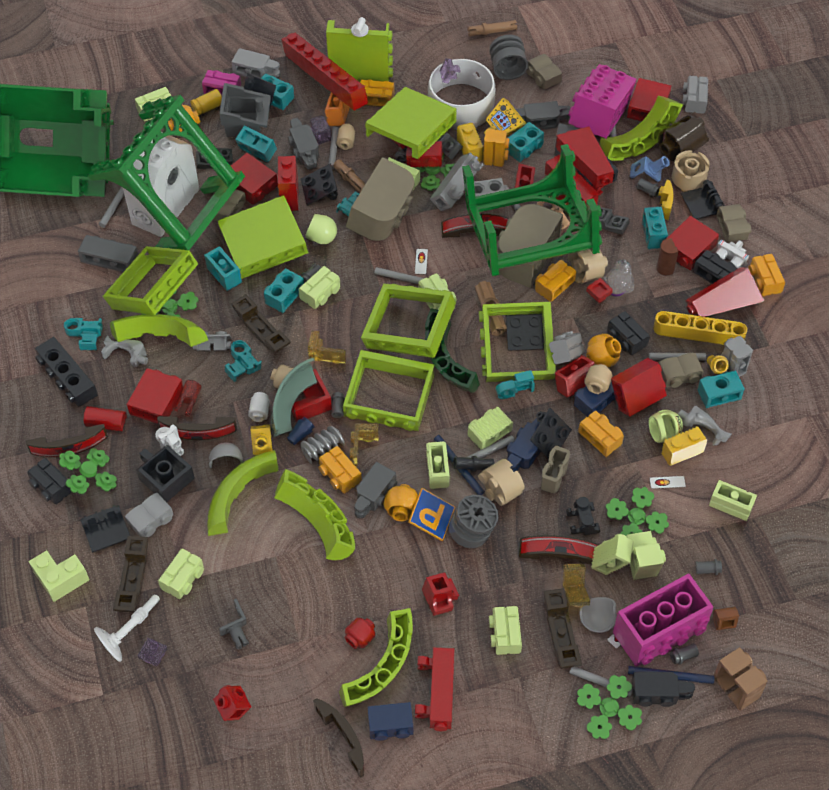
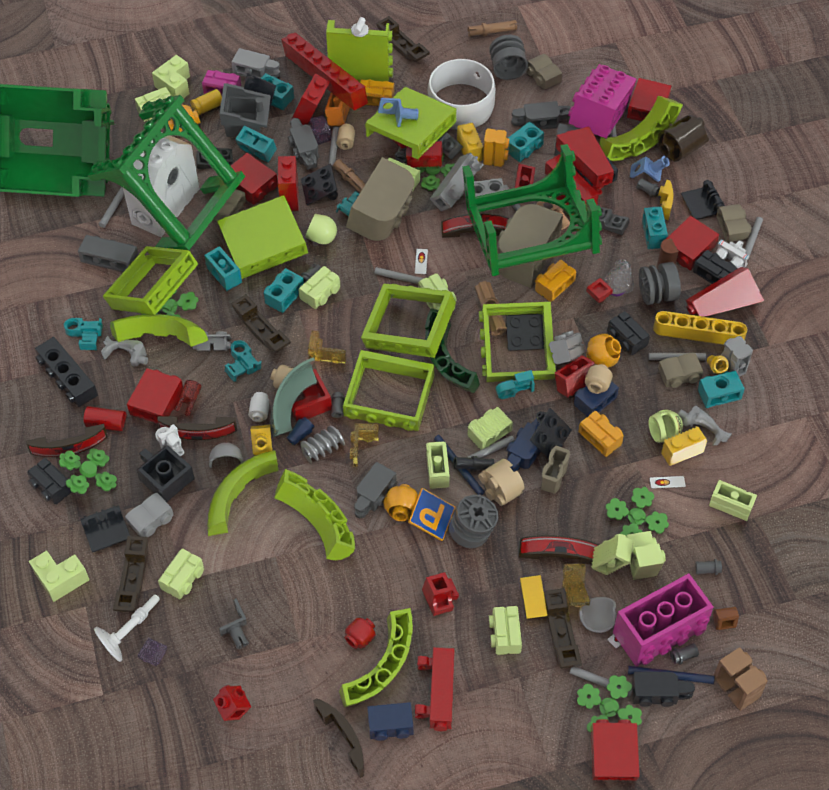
(173, 76): none -> yellowish green brick
(311, 99): none -> red brick
(339, 469): light orange brick -> none
(398, 110): none -> medium blue bracket
(401, 42): none -> dark brown slope
(448, 71): clear purple tile -> none
(505, 118): torso -> none
(533, 597): none -> yellow slope
(584, 517): black piece -> none
(588, 265): tan brick -> none
(614, 750): none -> red brick
(639, 386): red brick -> none
(659, 283): none -> dark grey wheel
(690, 170): tan brick -> none
(696, 94): light grey brick -> none
(753, 235): none -> light grey bar
(767, 274): light orange brick -> none

